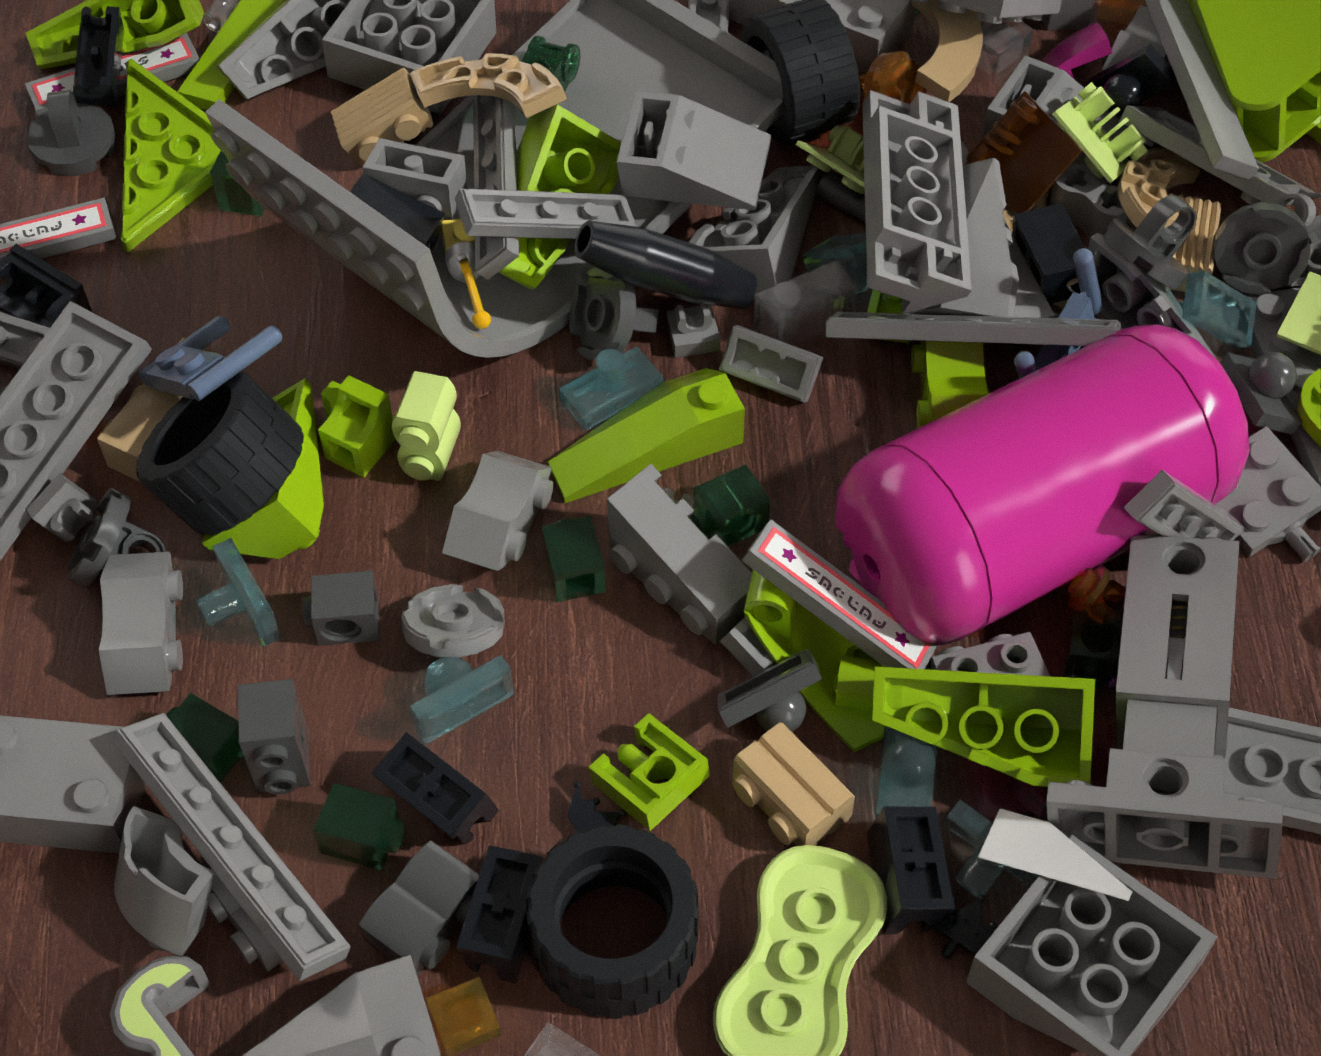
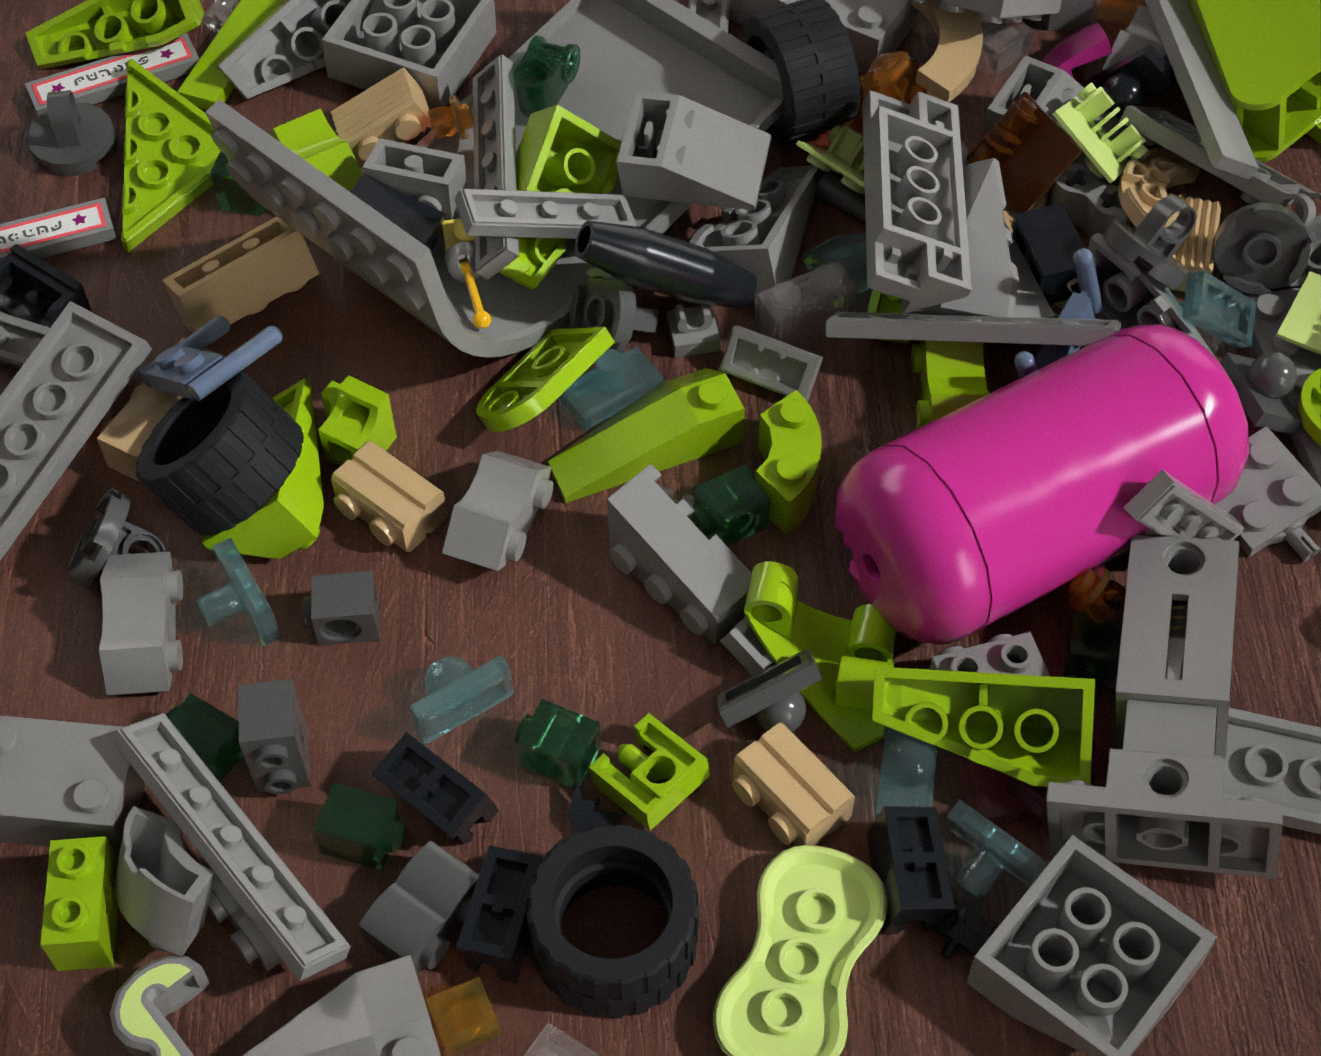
(63, 508): light grey tile -> none
(80, 904): none -> lime brick
(99, 58): black hinge -> none
(242, 275): none -> tan brick
(320, 146): none -> lime brick
(388, 497): none -> tan brick
(426, 426): yellowish green brick -> none
(452, 119): none -> clear orange plate
(453, 622): light grey tile -> none
(496, 75): tan tile -> none
(541, 376): none -> lime tile
(558, 743): none -> clear green brick
(573, 558): clear green brick -> none
(792, 453): none -> lime brick
(835, 598): tile -> none
(1047, 852): white sticker -> none

